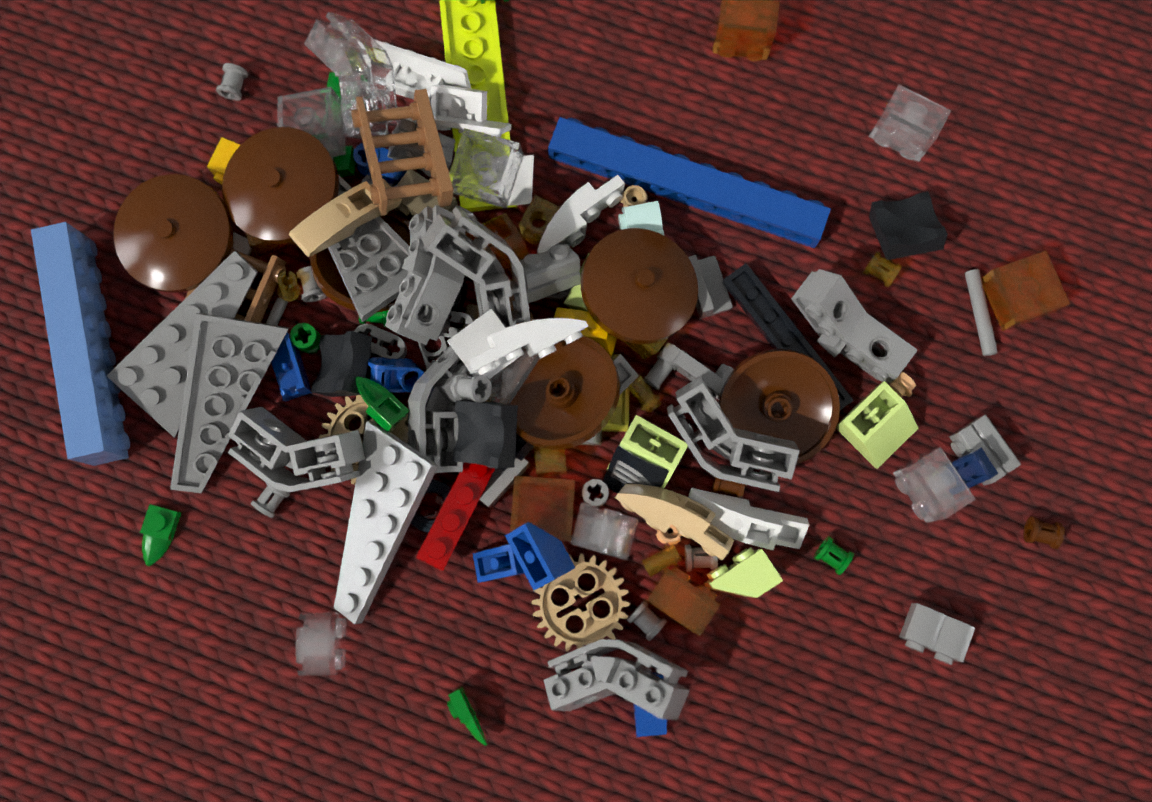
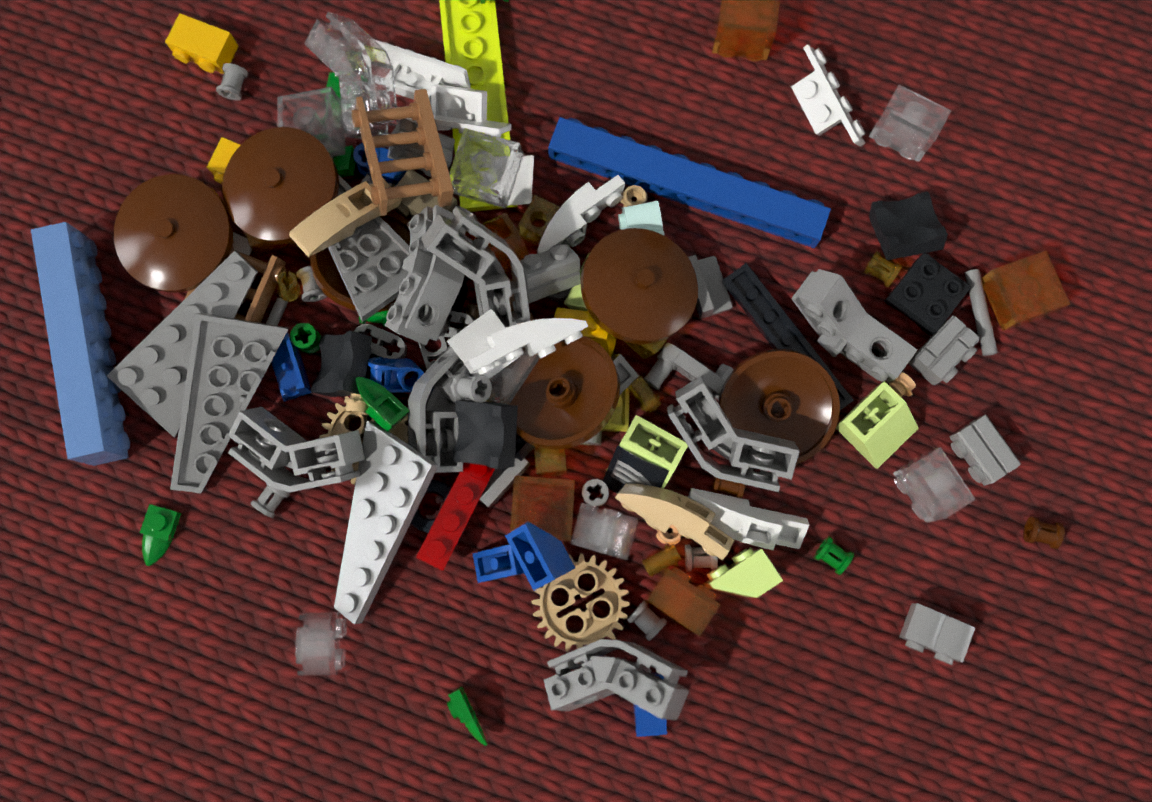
(201, 44): none -> yellow brick
(356, 405): none -> tan plate
(822, 101): none -> white bracket
(927, 294): none -> black brick
(944, 351): none -> light grey brick
(974, 467): dark blue plate -> none

